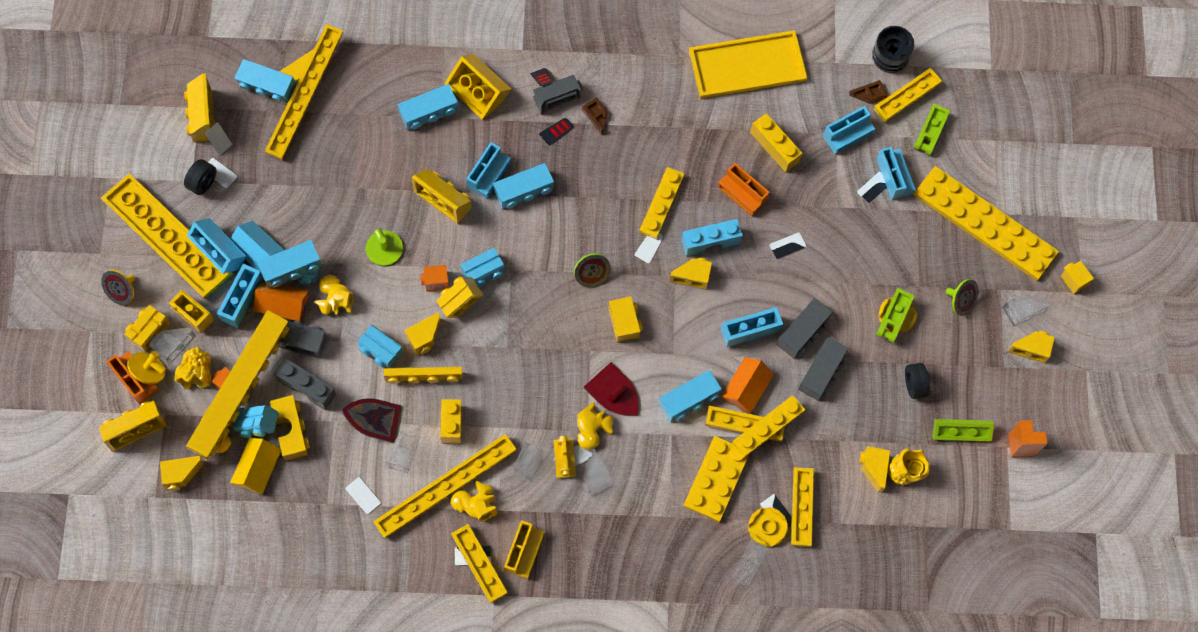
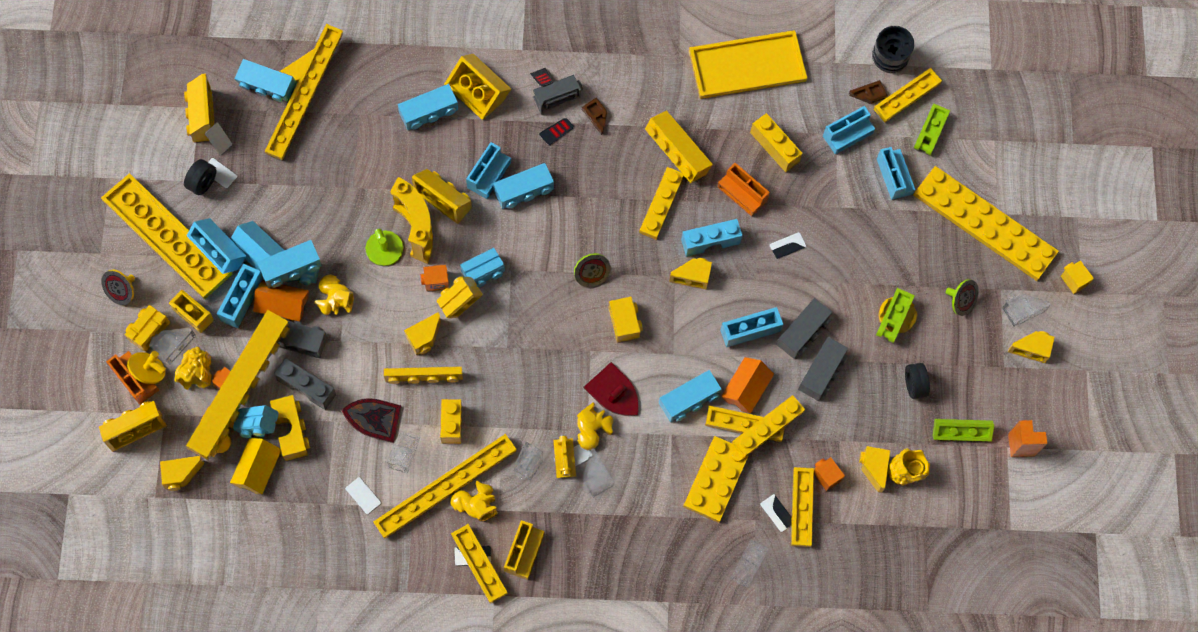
(379, 347): medium azure brick -> none
(413, 208): none -> yellow fence
(648, 248): white sticker -> none
(678, 146): none -> yellow brick
(767, 527): yellow tile -> none
(828, 473): none -> orange brick
(872, 188): sticker -> none

